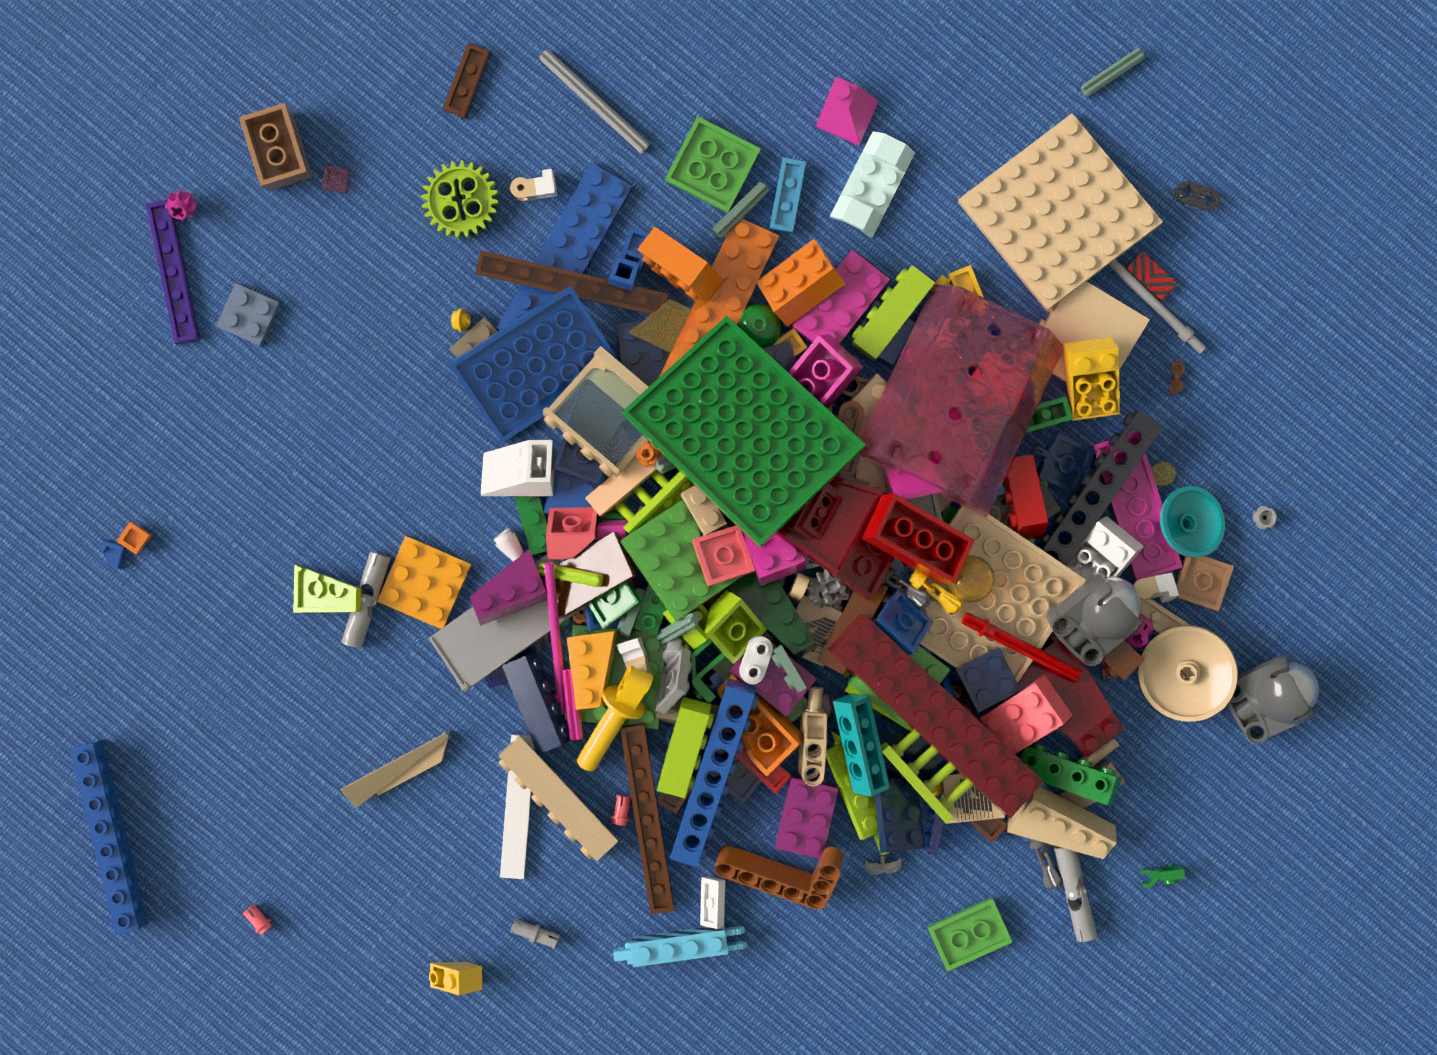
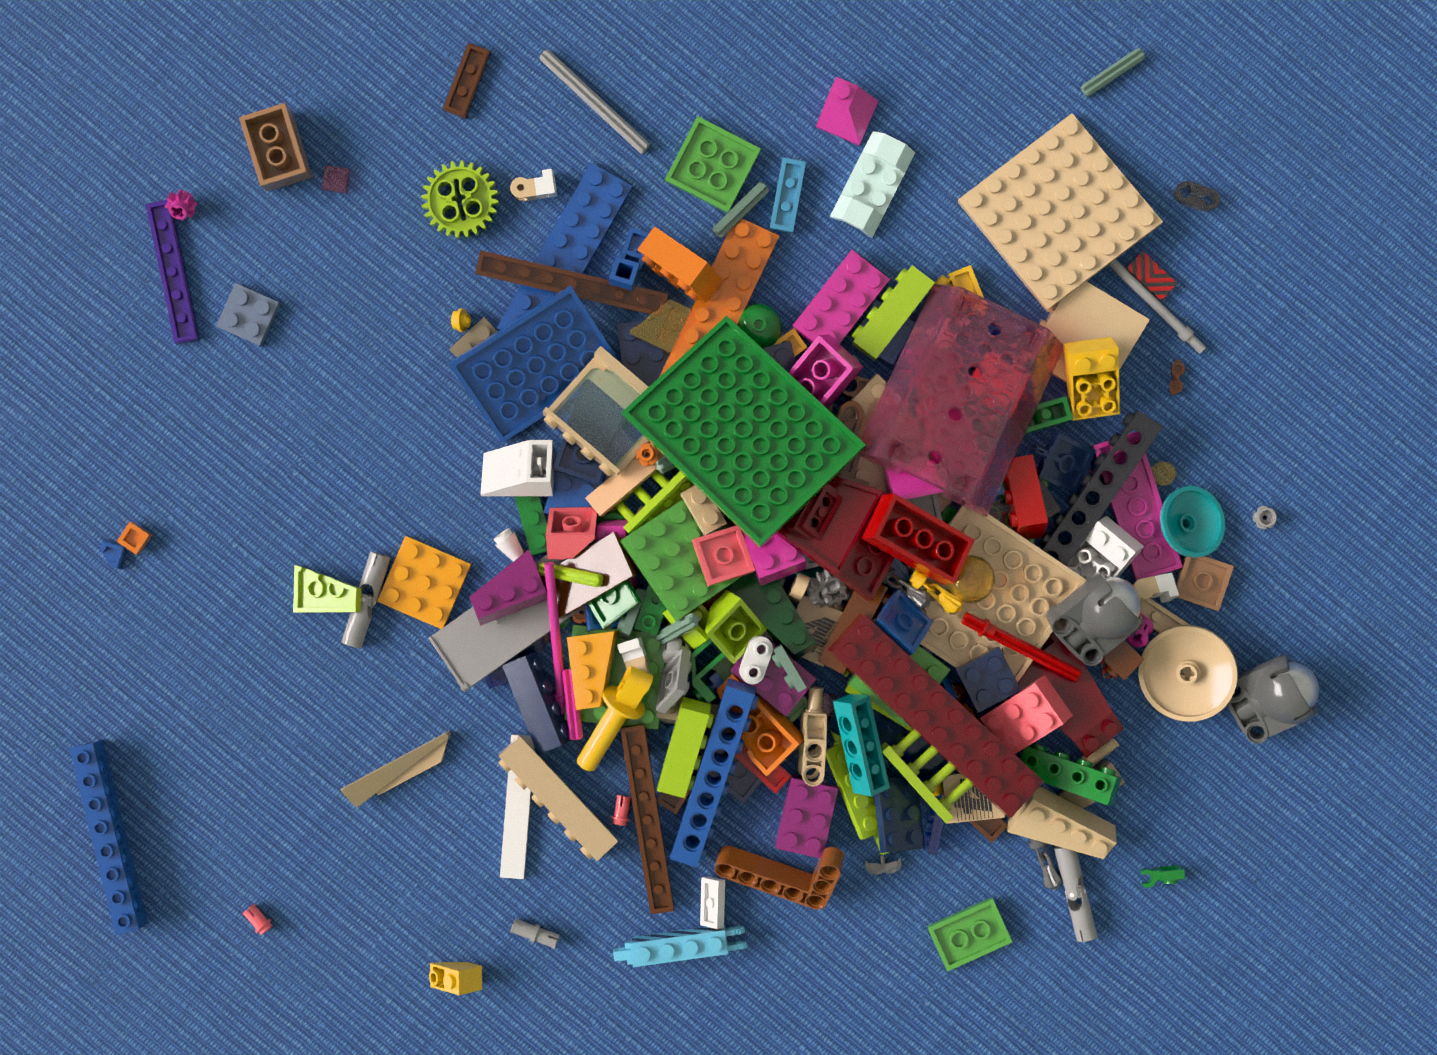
(800, 282): orange brick -> none

